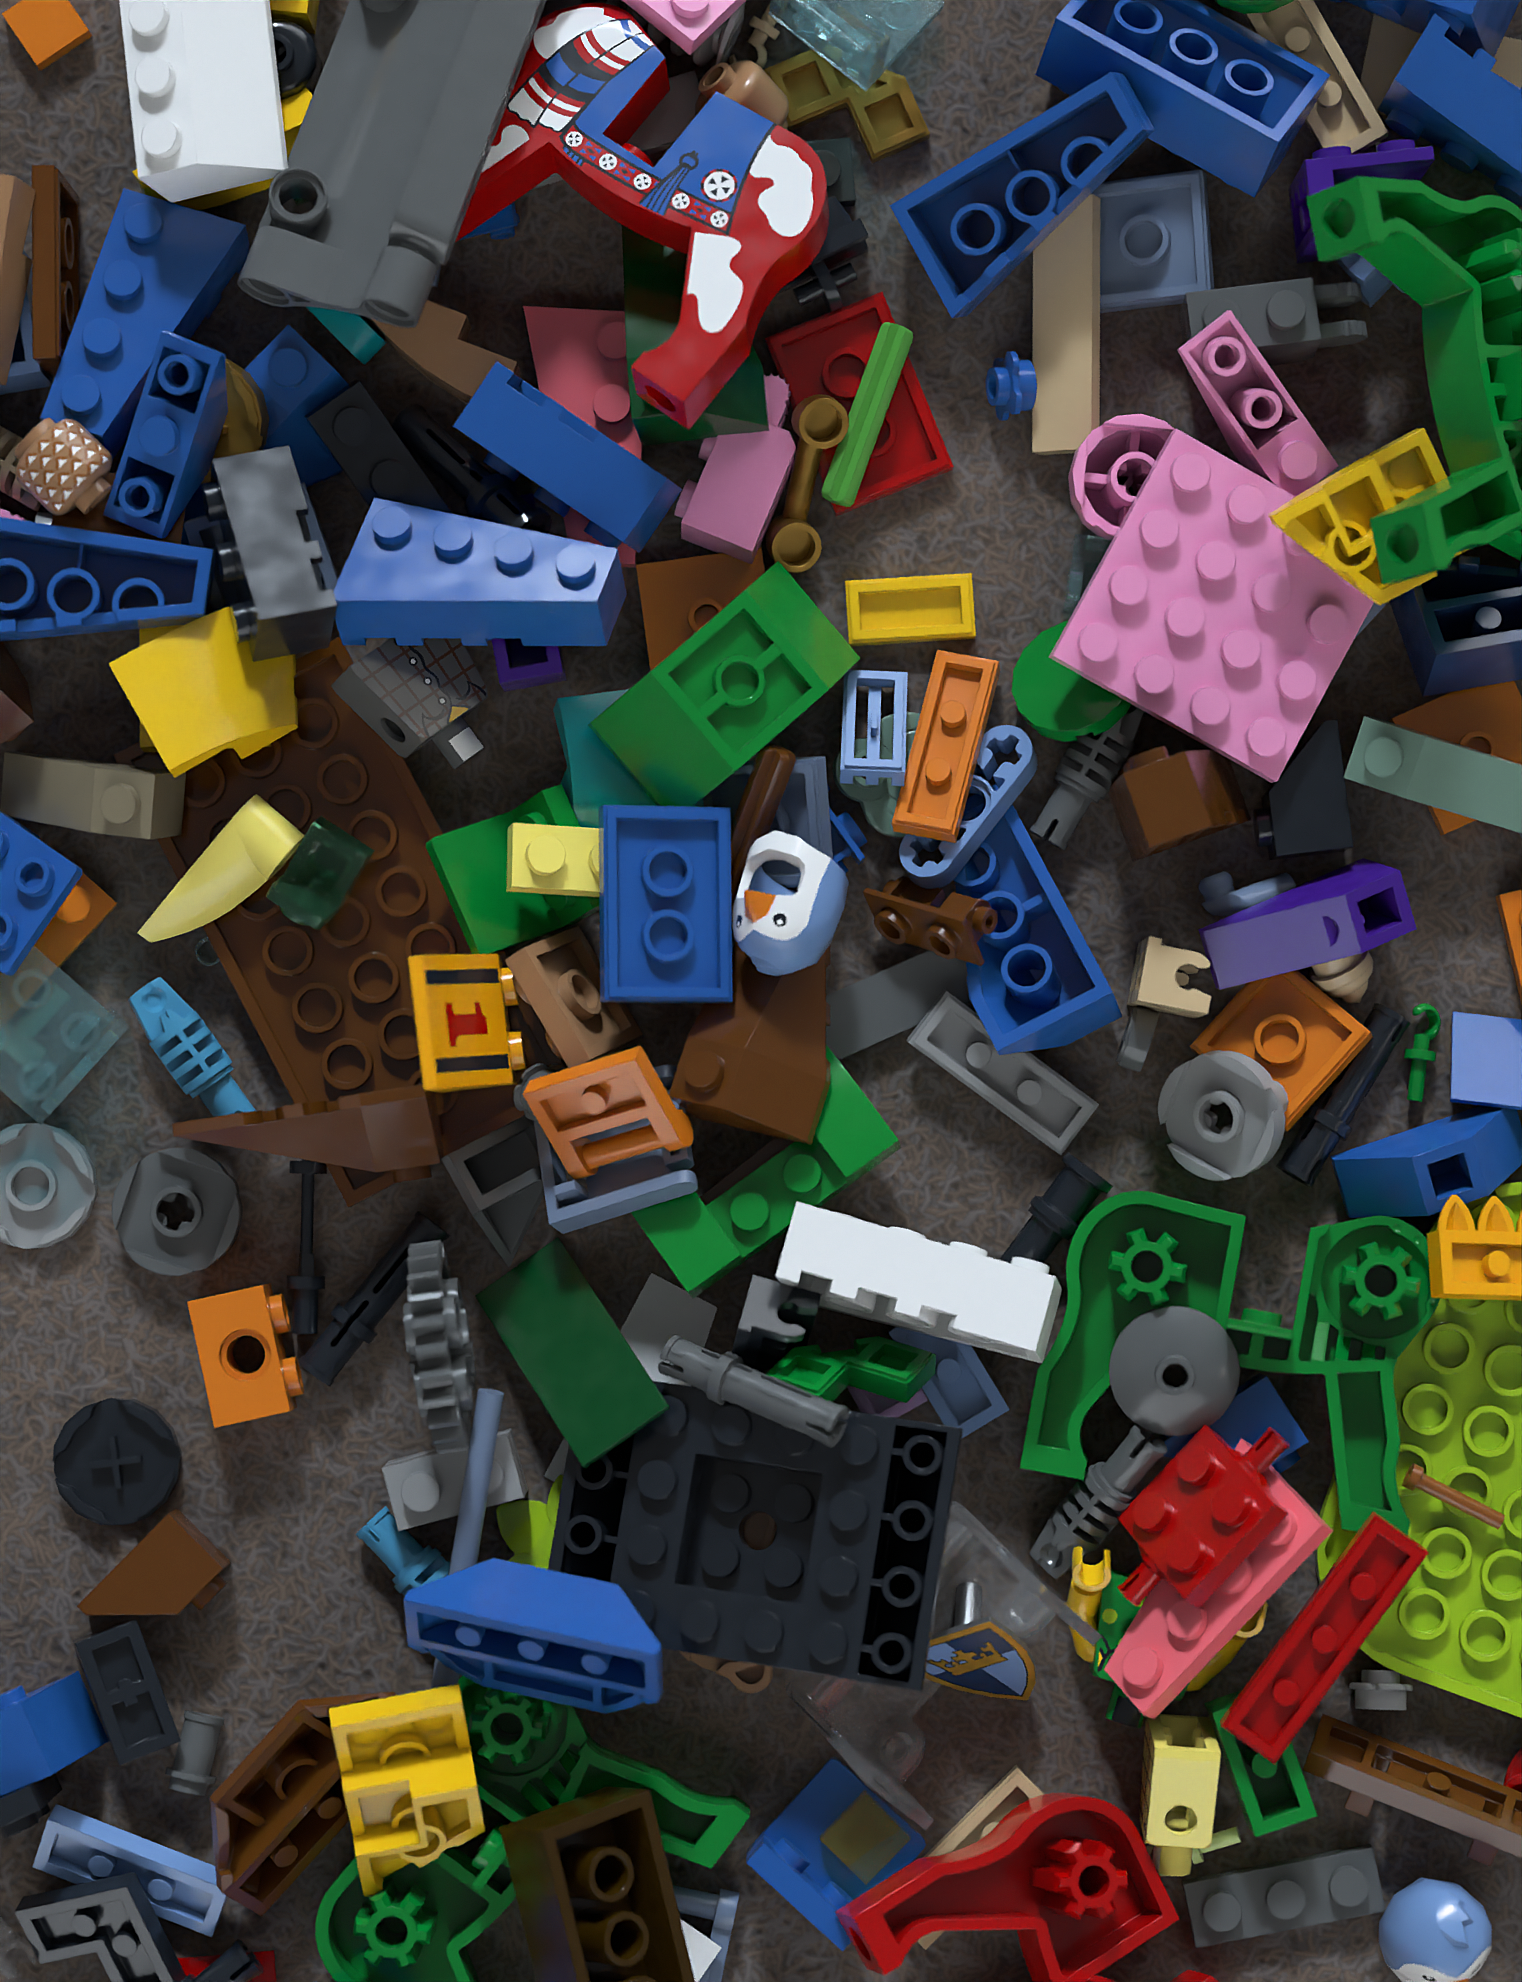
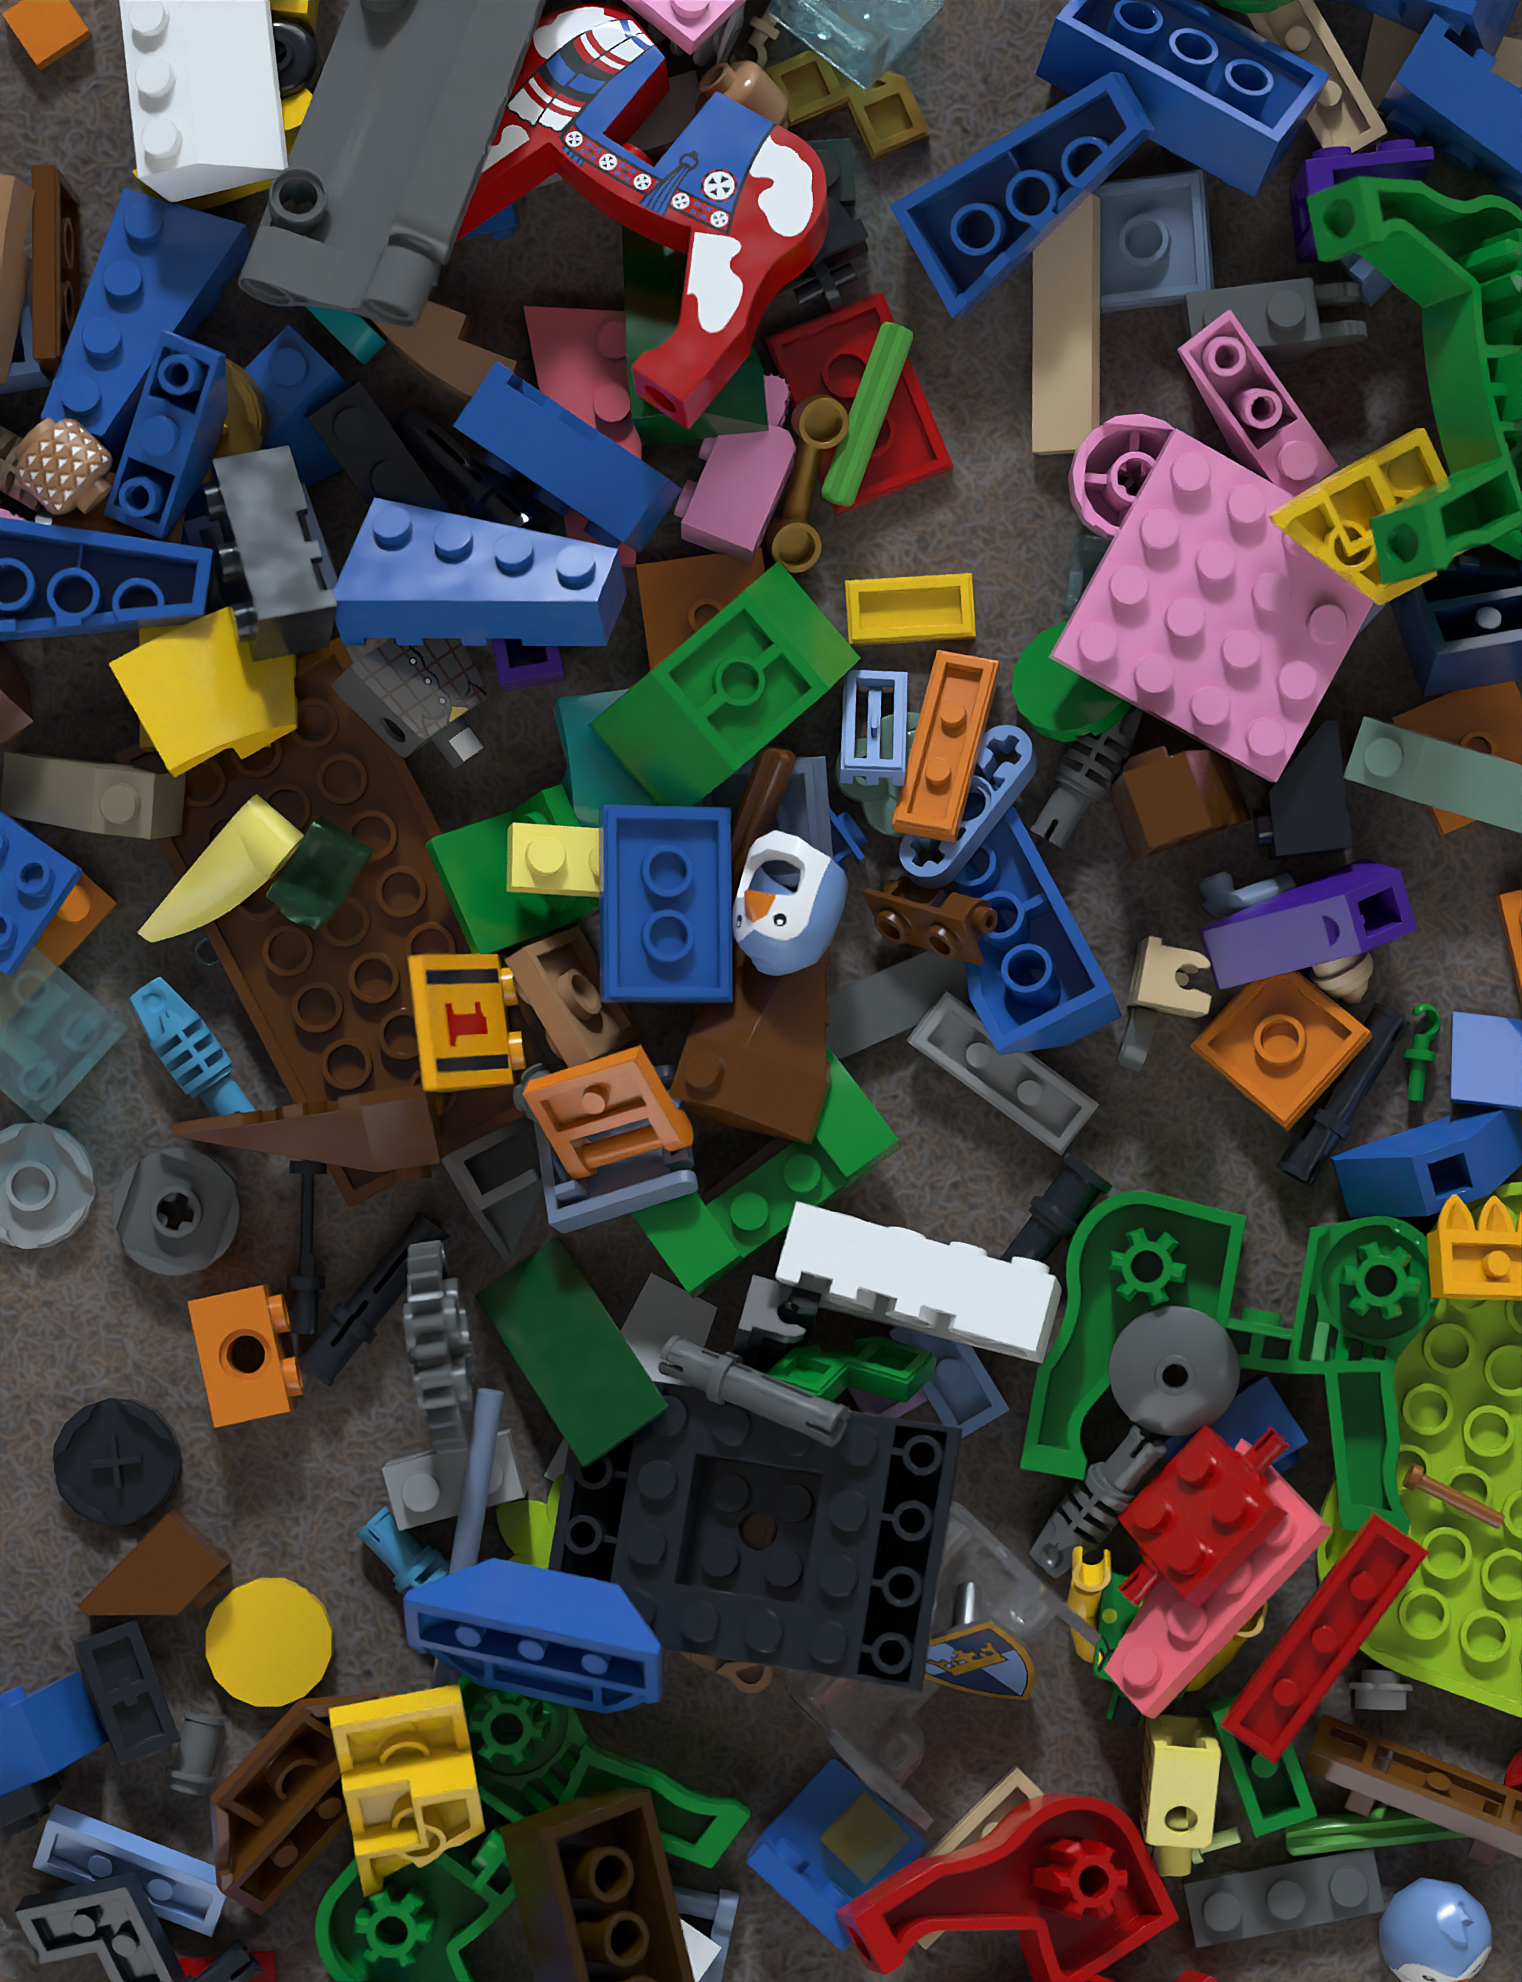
(269, 1642): none -> yellow tile
(1011, 385): blue plate -> none
(1256, 1108): light grey plate -> none
(1357, 1831): none -> bright green axle

